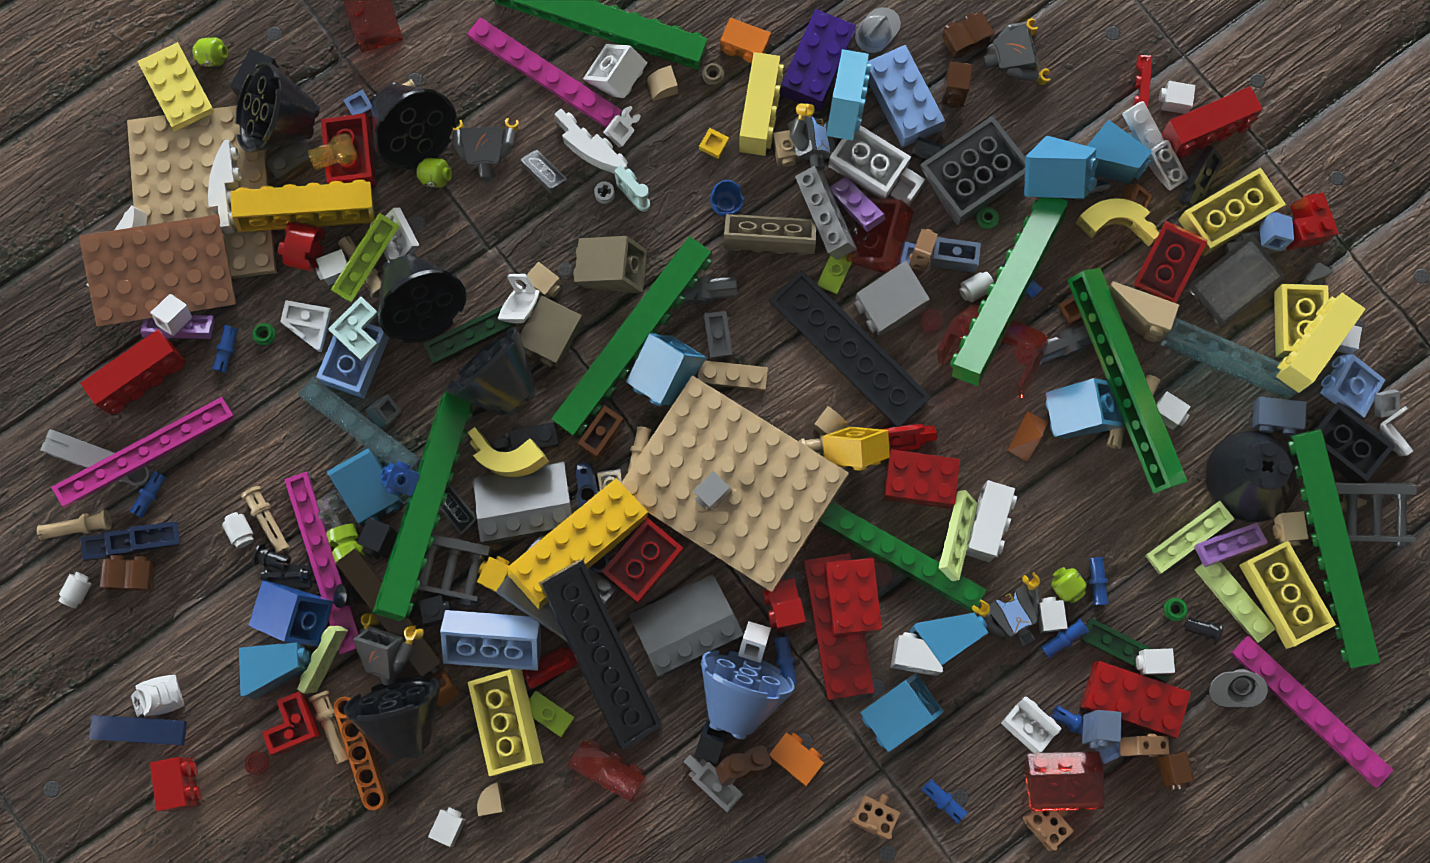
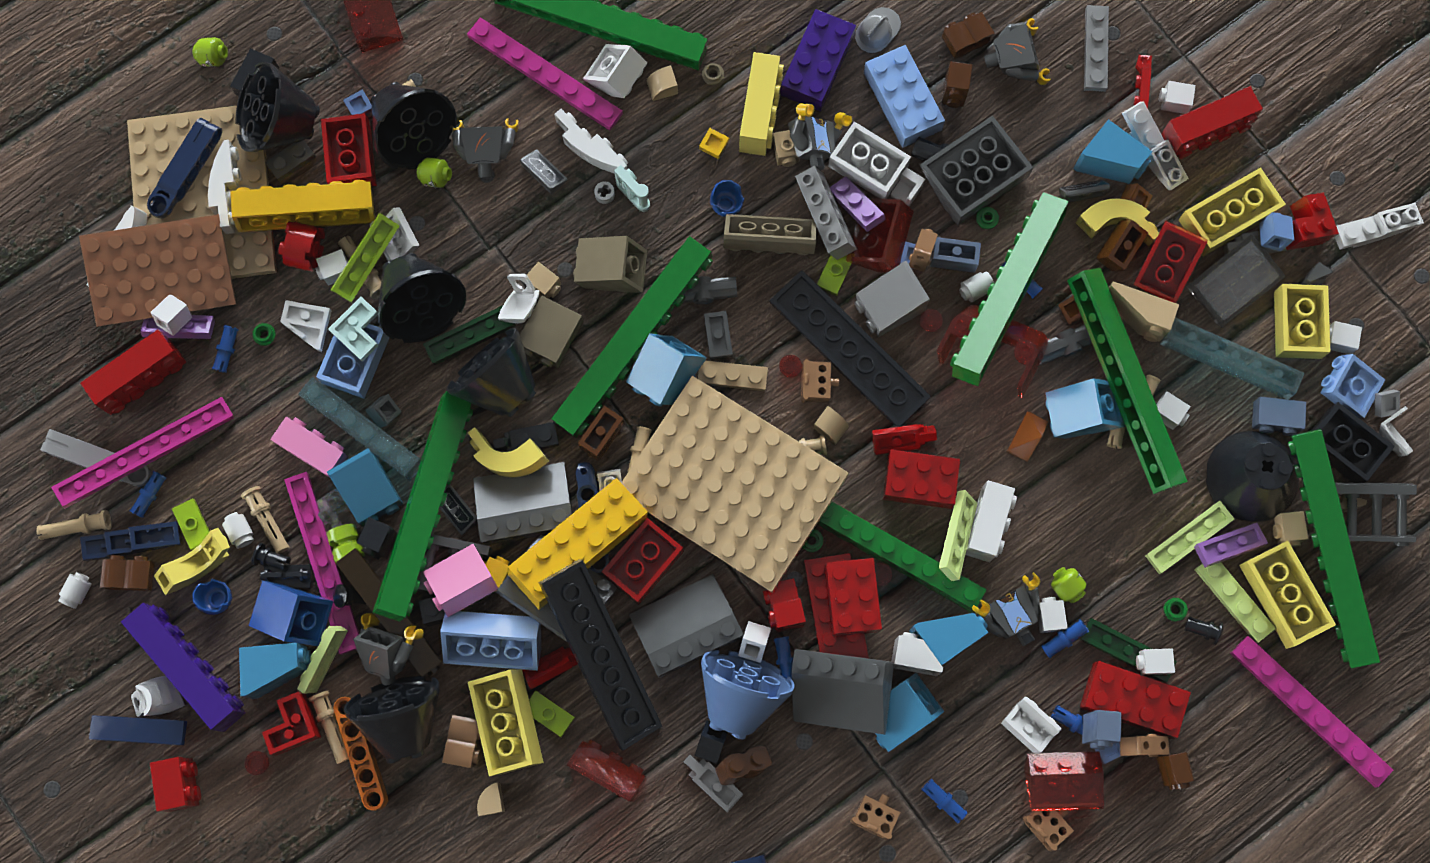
(176, 87): light yellow plate -> none
(184, 168): none -> dark blue piece
(184, 667): none -> dark purple brick
(191, 523): none -> lime plate
(195, 564): none -> light yellow arch
(212, 597): none -> blue hair
(308, 445): none -> bright pink brick
(338, 151): clear yellow piece -> none
(406, 482): blue brick -> none
(447, 688): dark orange slope -> none
(447, 827): white brick -> none
(459, 581): none -> bright pink brick
(462, 742): none -> medium nougat brick
(619, 128): white plate -> none
(711, 491): light grey brick -> none
(744, 40): orange brick -> none
(790, 366): none -> clear red plate
(796, 758): orange brick -> none
(809, 381): none -> medium nougat piece
(819, 542): none -> green plate
(841, 691): none -> dark grey slope
(849, 95): medium azure brick -> none
(856, 447): yellow brick -> none
(1060, 169): dark azure slope -> none
(1096, 48): none -> light grey plate
(1098, 581): blue pin -> none
(1122, 245): none -> reddish brown brick
(1201, 176): black hinge -> none
(1238, 689): light grey piece -> none
(1319, 342): light yellow brick -> none
(1378, 226): none -> white slope

